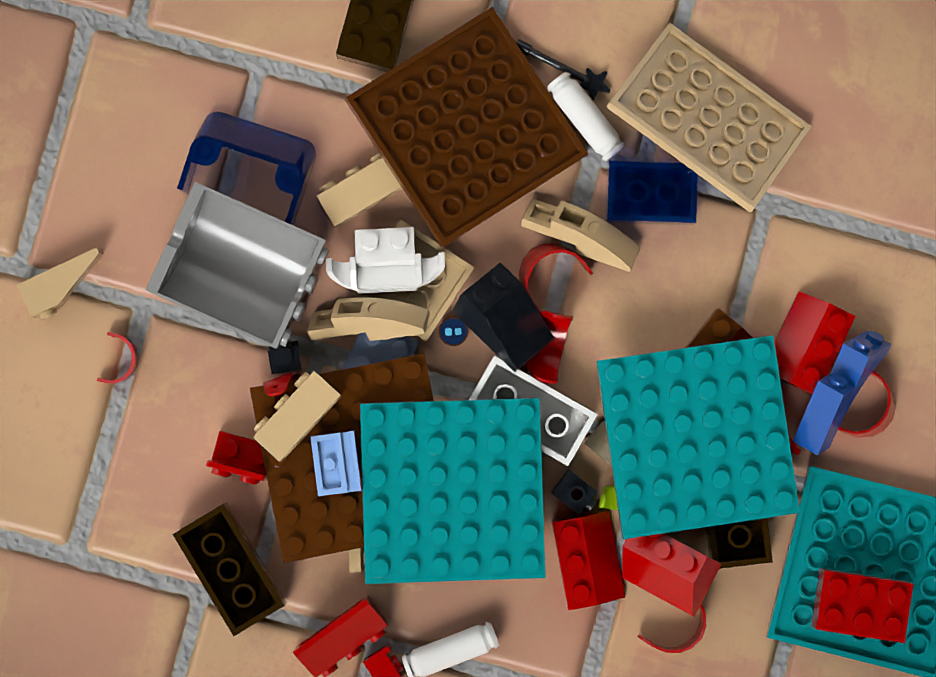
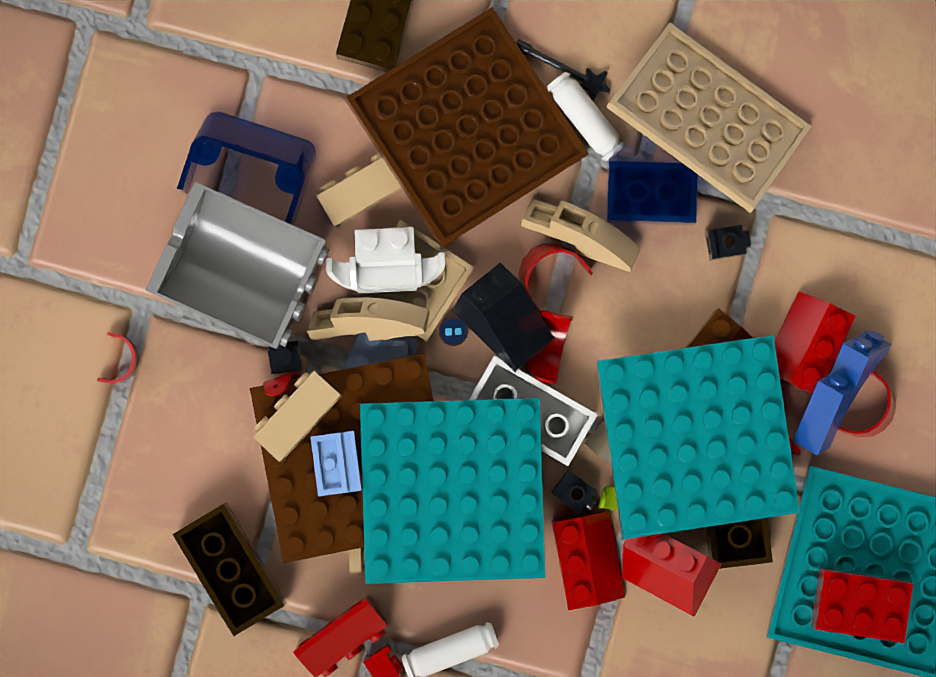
(53, 287): tan slope -> none
(238, 456): red bracket -> none
(690, 643): red piece -> none
(717, 248): none -> black brick

